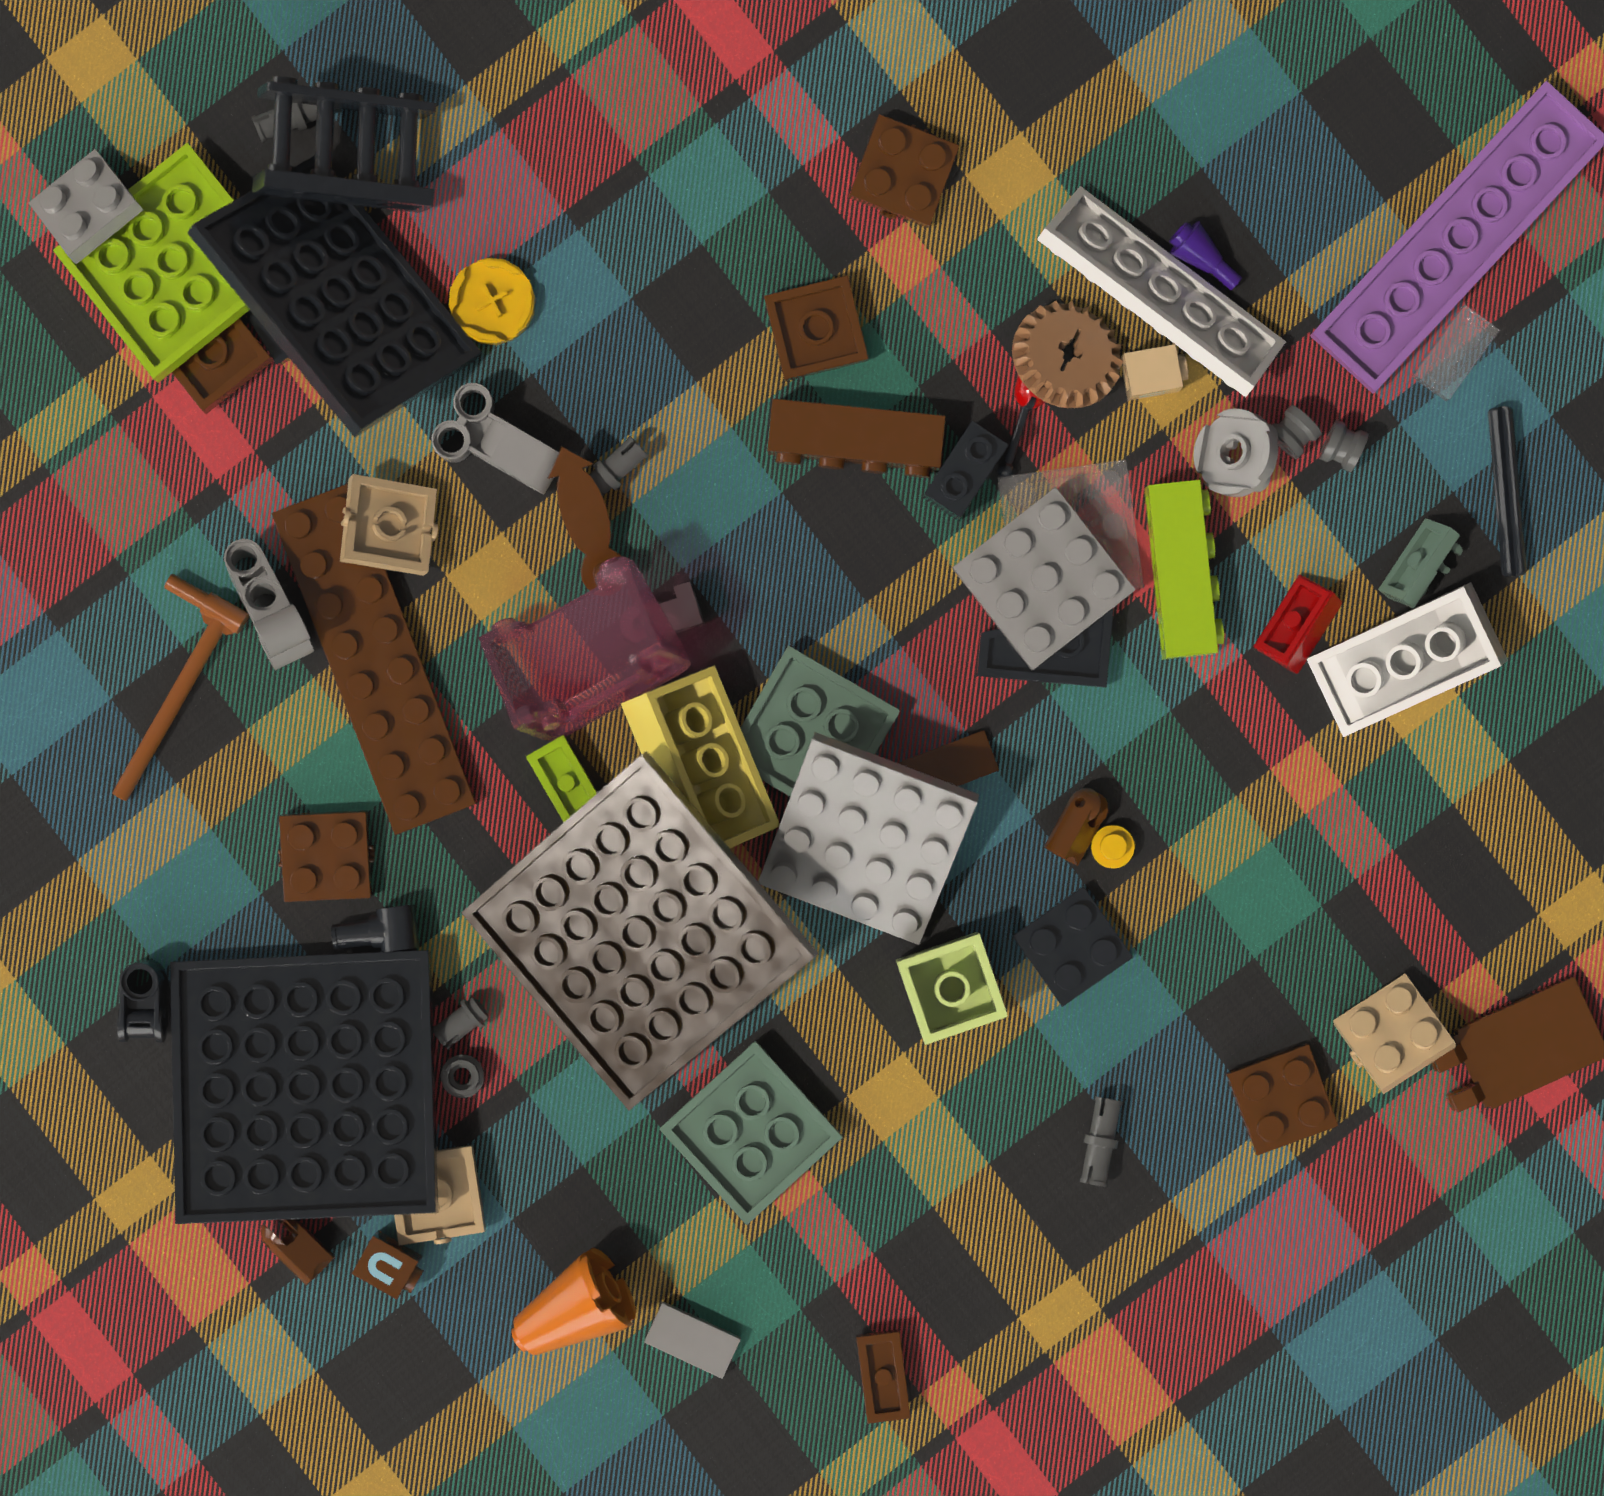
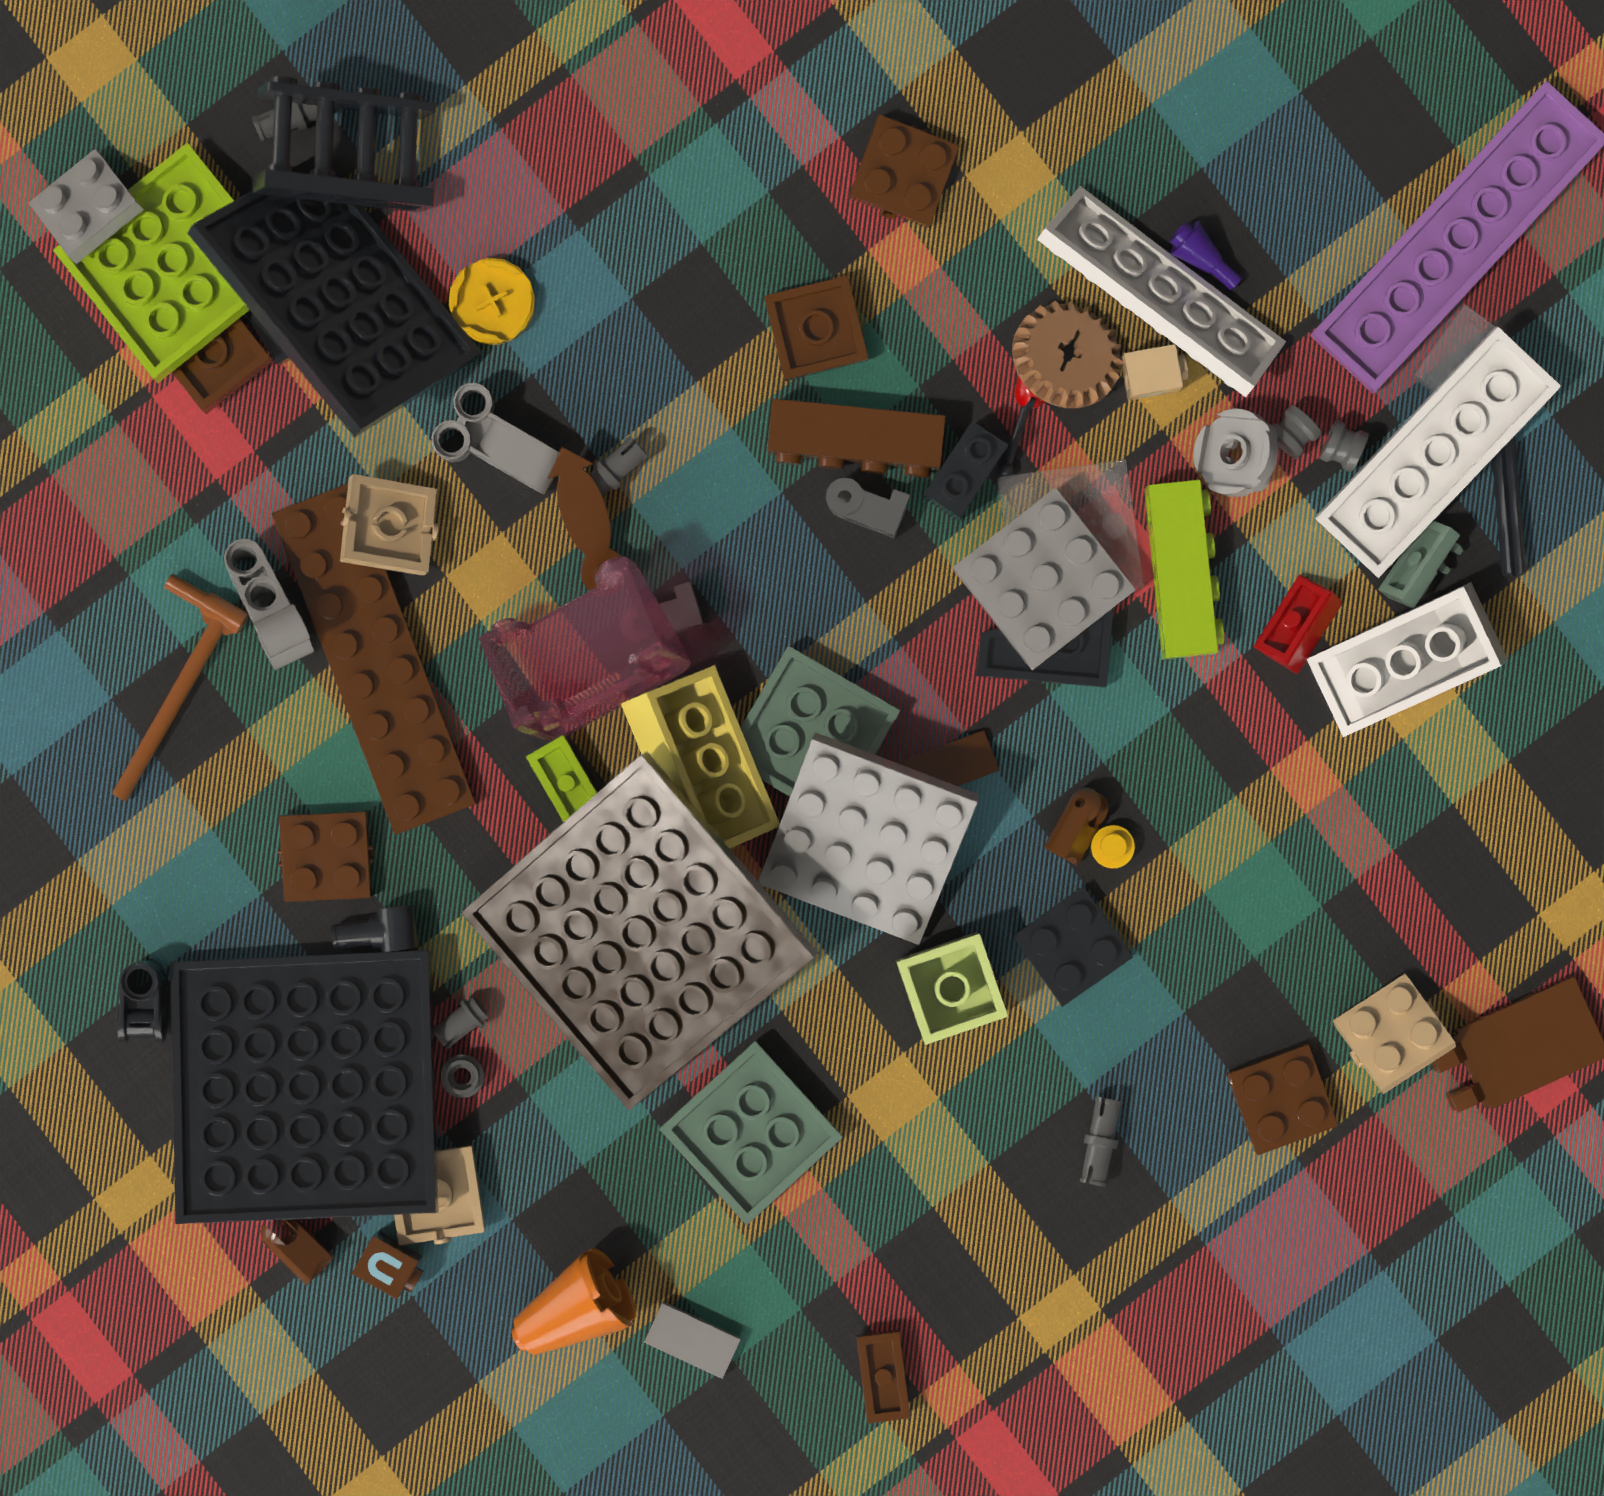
(866, 509): none -> dark grey leg
(1437, 451): none -> white plate

